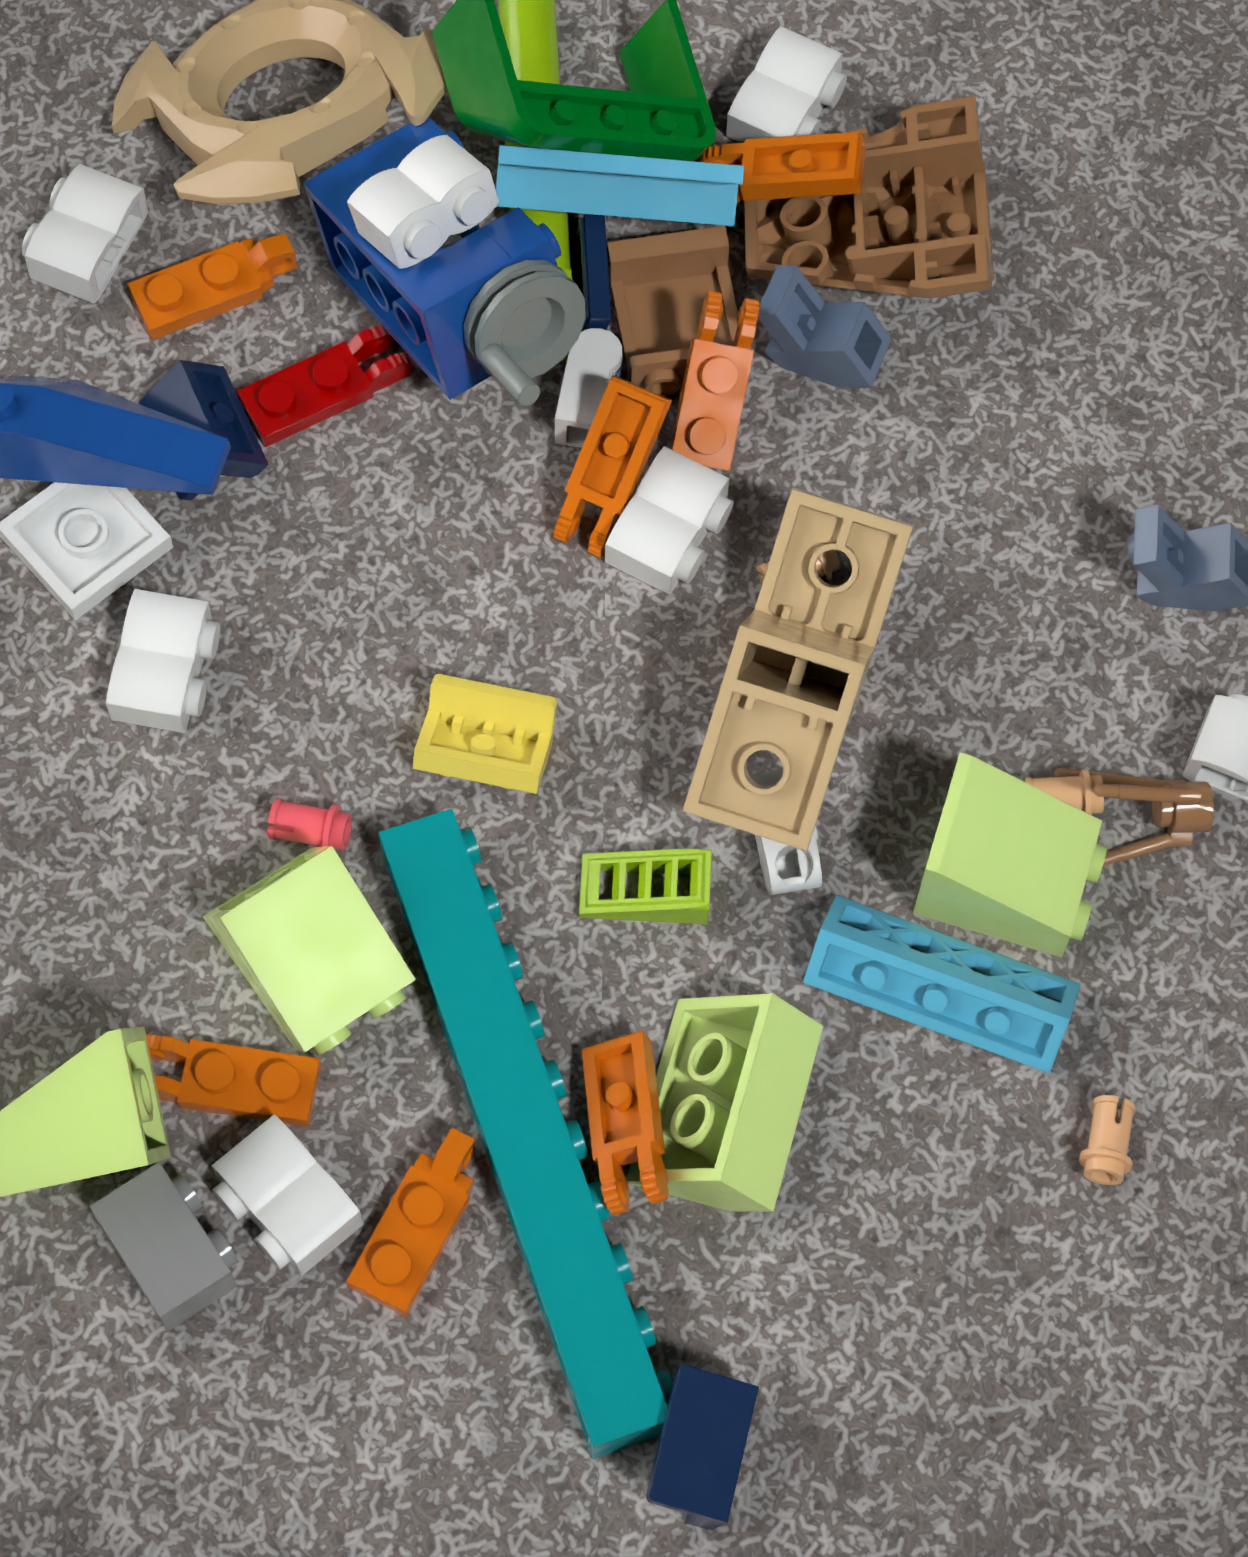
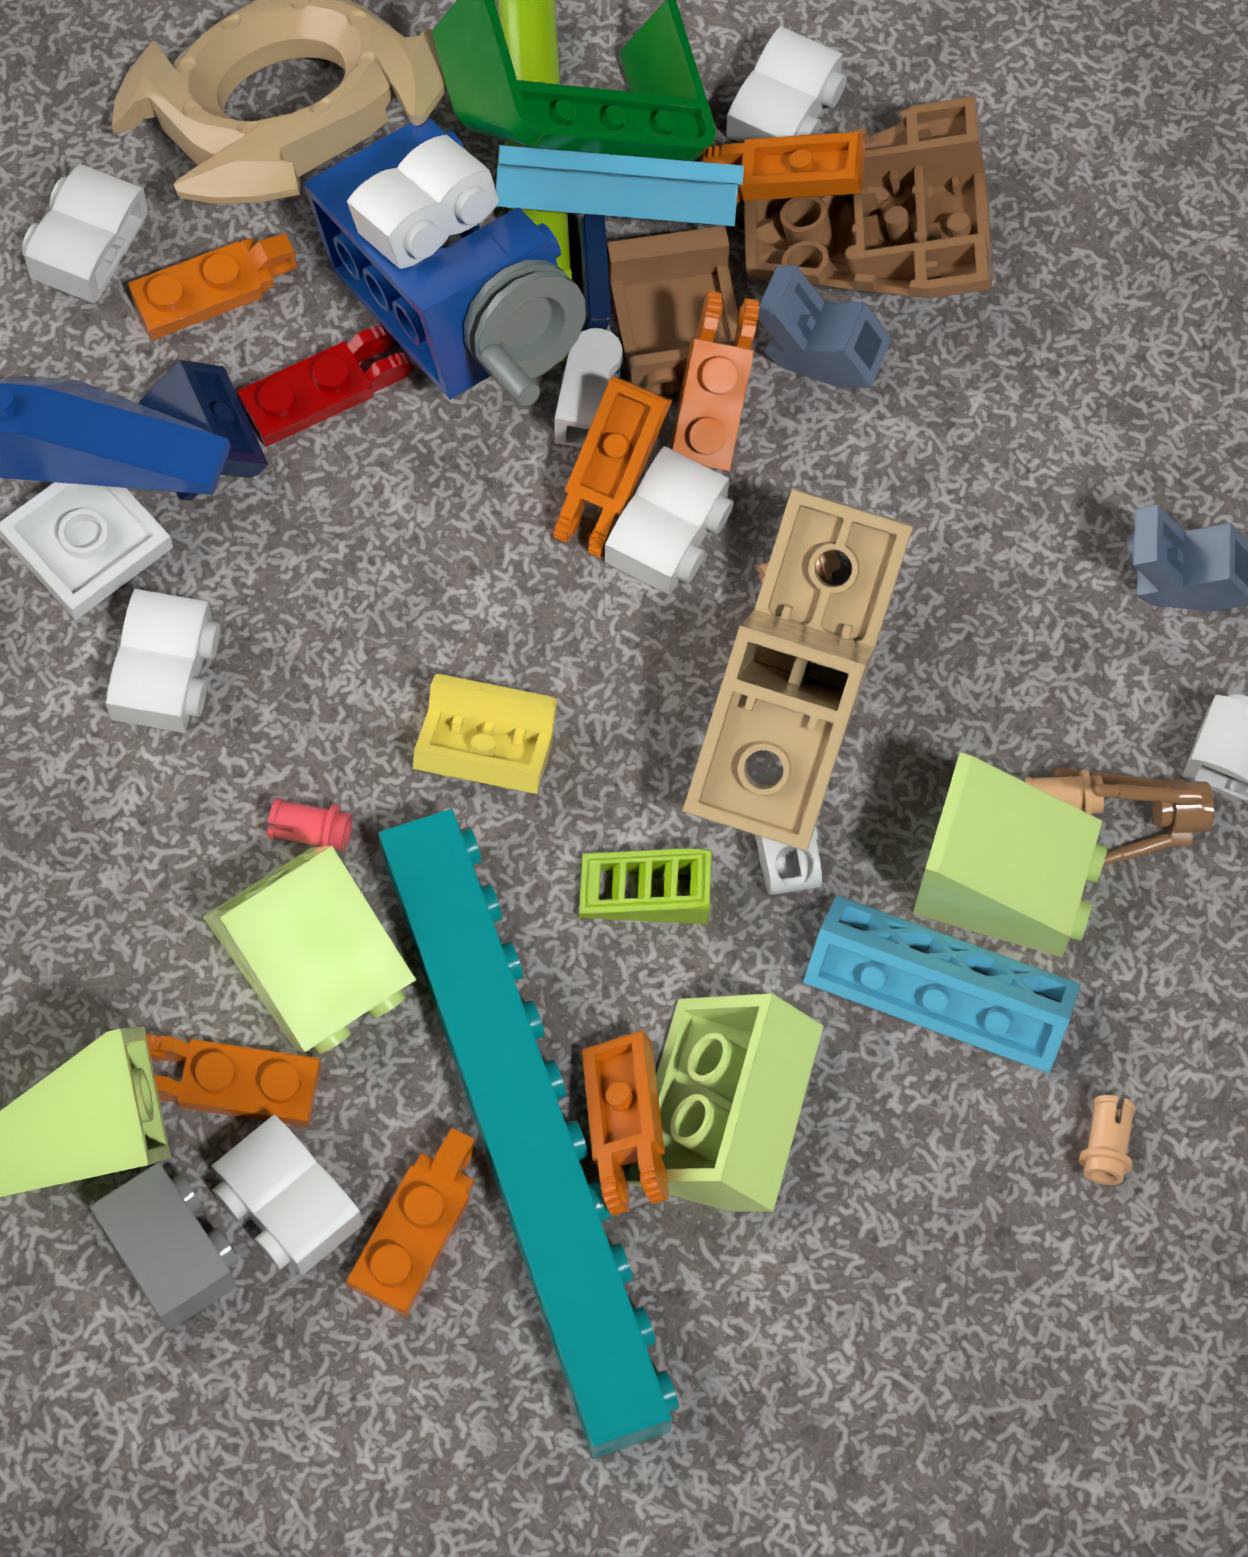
(702, 1446): dark blue panel -> none

